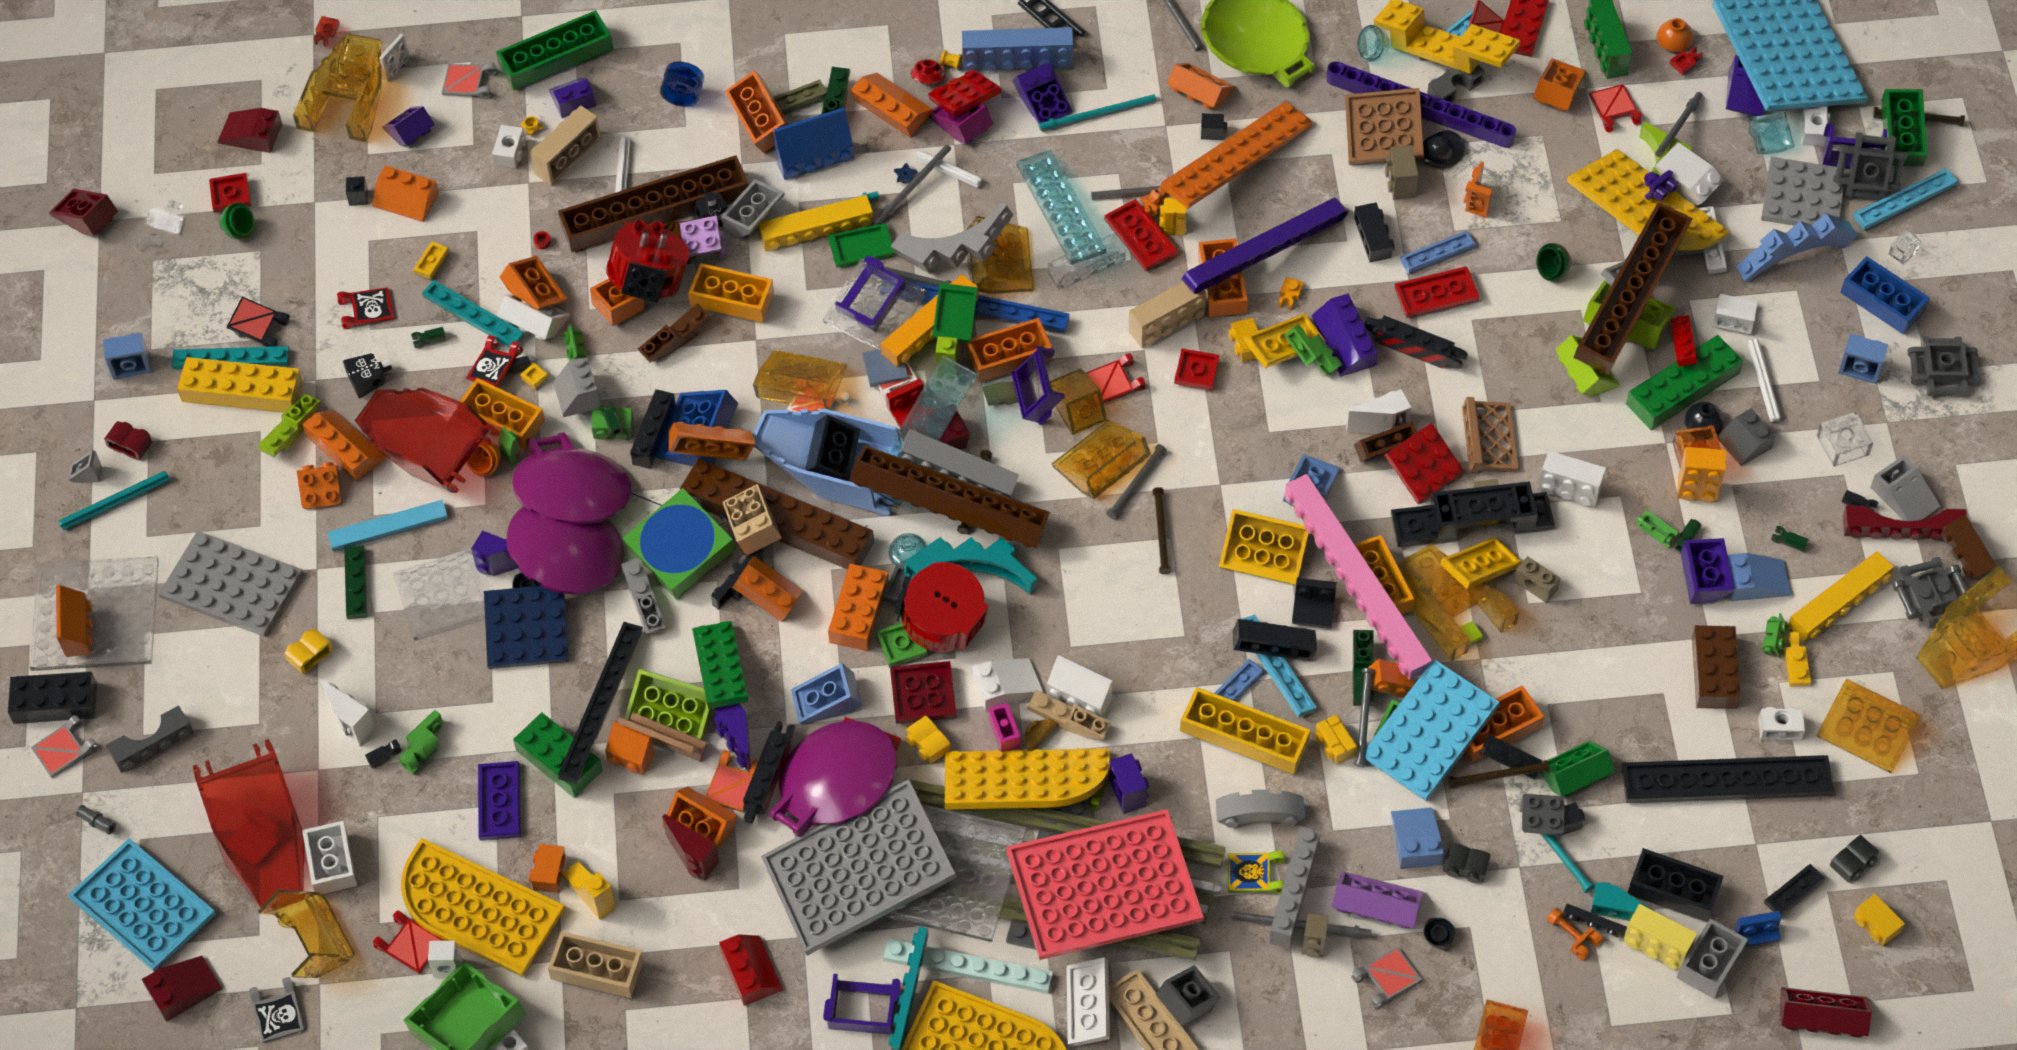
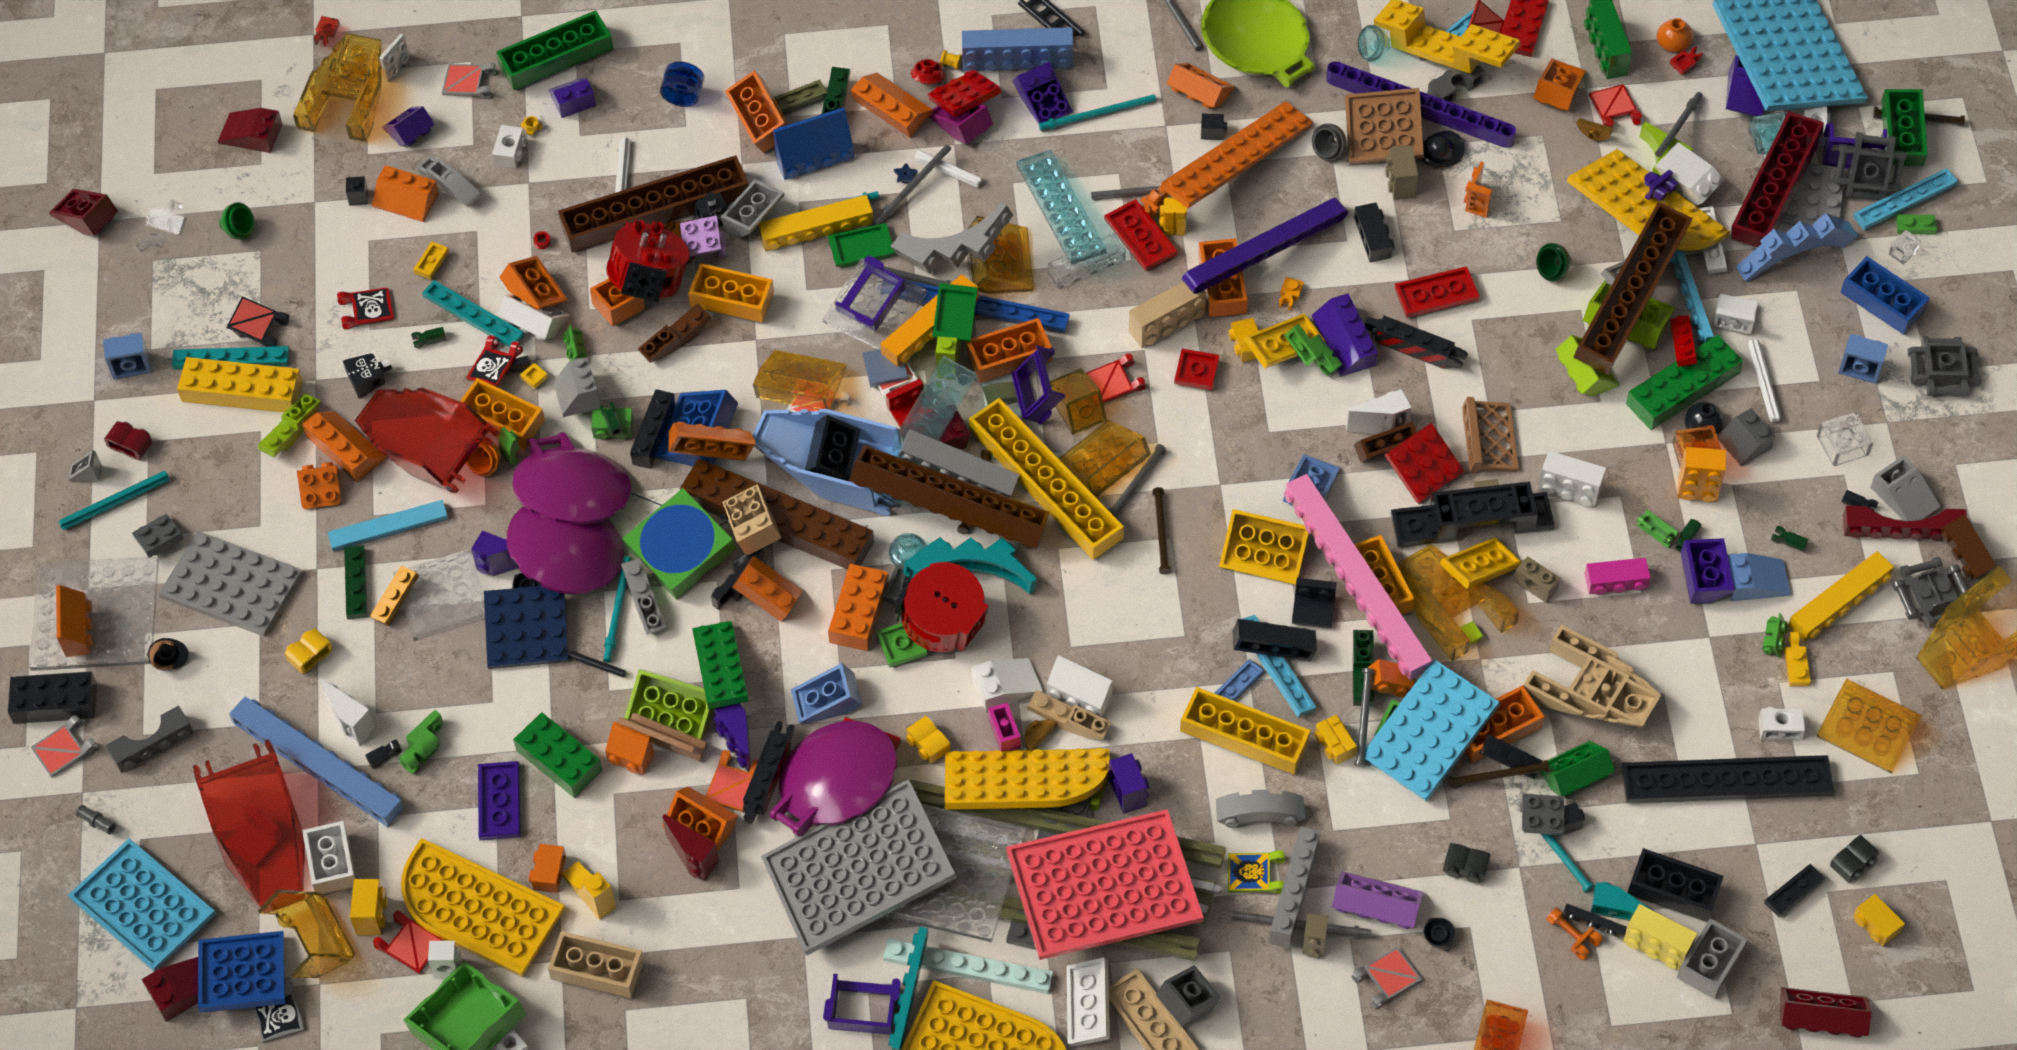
(157, 535): none -> dark grey plate
(167, 654): none -> black piece
(229, 190): red plate -> none
(241, 971): none -> blue plate
(316, 761): none -> medium blue brick
(368, 907): none -> yellow brick
(394, 595): none -> plate
(449, 180): none -> light grey slope
(565, 145): tan brick -> none
(597, 664): none -> black bar
(600, 703): black plate -> none
(611, 641): none -> teal bar
(750, 967): red slope -> none
(923, 691): dark red plate -> none
(1046, 479): none -> yellow brick
(1324, 142): none -> dark grey piece
(1417, 838): medium blue slope -> none
(1437, 252): medium blue tile -> none
(1594, 130): none -> pearl gold plate
(1601, 690): none -> tan wedge
(1617, 576): none -> dark pink brick
(1692, 296): none -> medium azure plate
(1716, 667): reddish brown brick -> none
(1759, 928): blue bracket -> none
(1777, 179): none -> dark red brick
(1916, 224): none -> bright green plate

